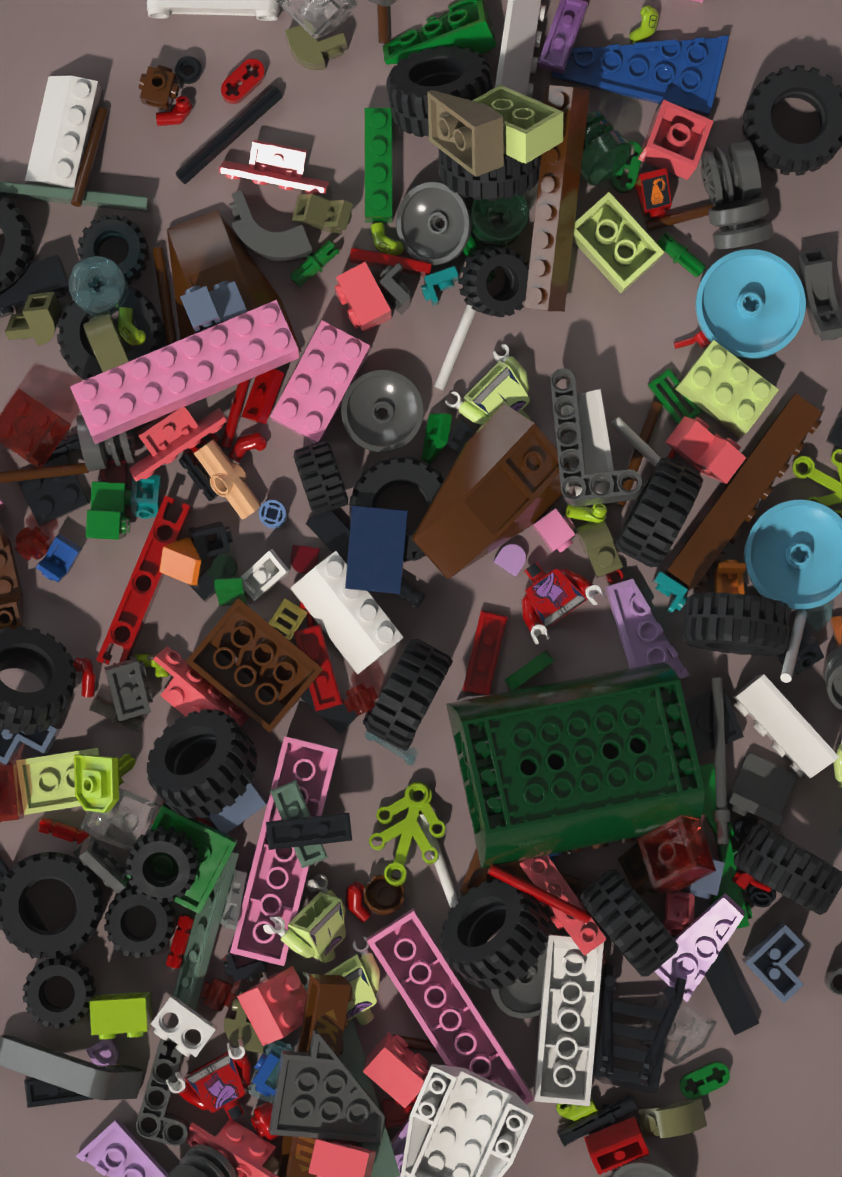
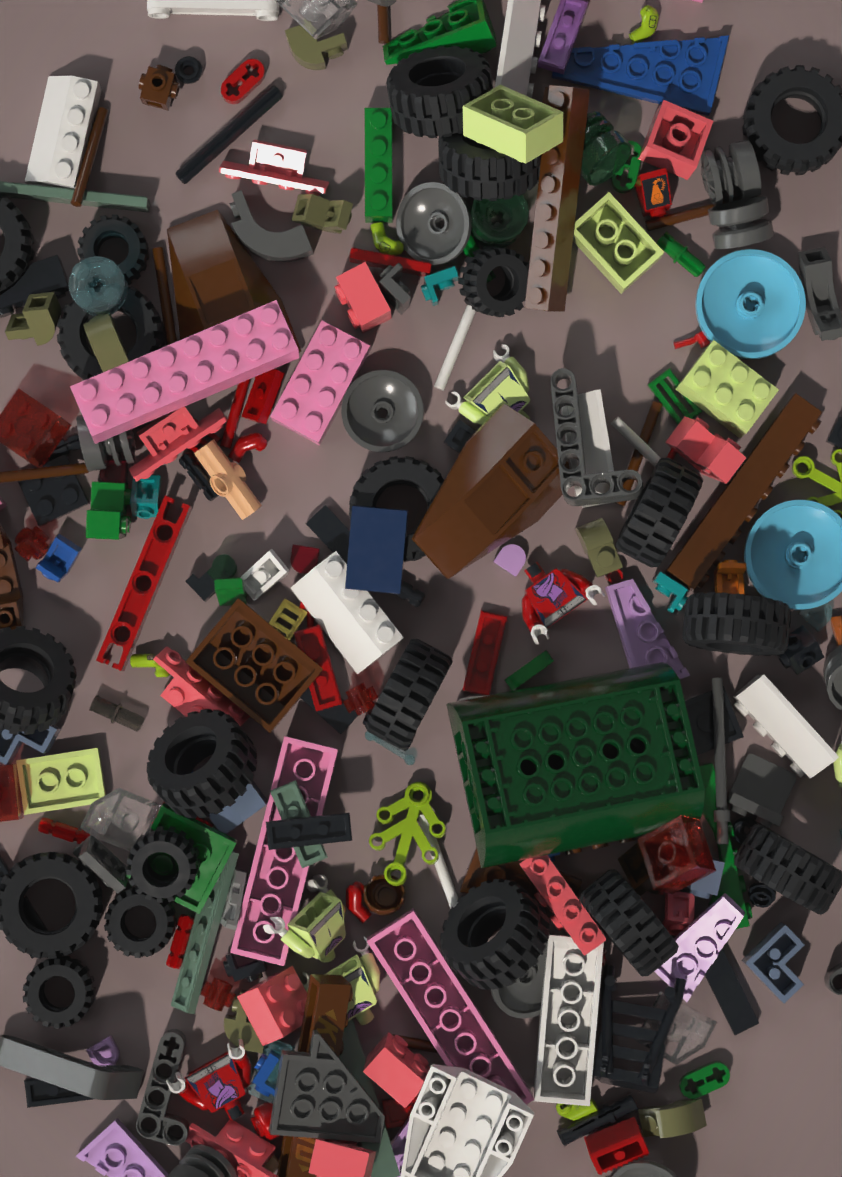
(88, 676): red arm -> none
(99, 780): lime piece -> none
(121, 1014): lime brick -> none
(127, 329): lime arm -> none
(128, 689): dark grey bracket -> none
(178, 113): red arm -> none
(181, 561): orange slope -> none
(188, 1020): white brick -> none
(213, 307): sand blue brick -> none
(217, 546): black brick -> none
(275, 517): medium blue wheel -> none
(314, 263): green axle -> none
(320, 477): black tyre -> none
(436, 435): green tile -> none
(466, 132): dark tan slope -> none
(539, 893): red bar -> none
(555, 531): bright pink brick -> none
(596, 514): lime arm -> none
(743, 880): red hand -> none
(793, 646): white bar -> none

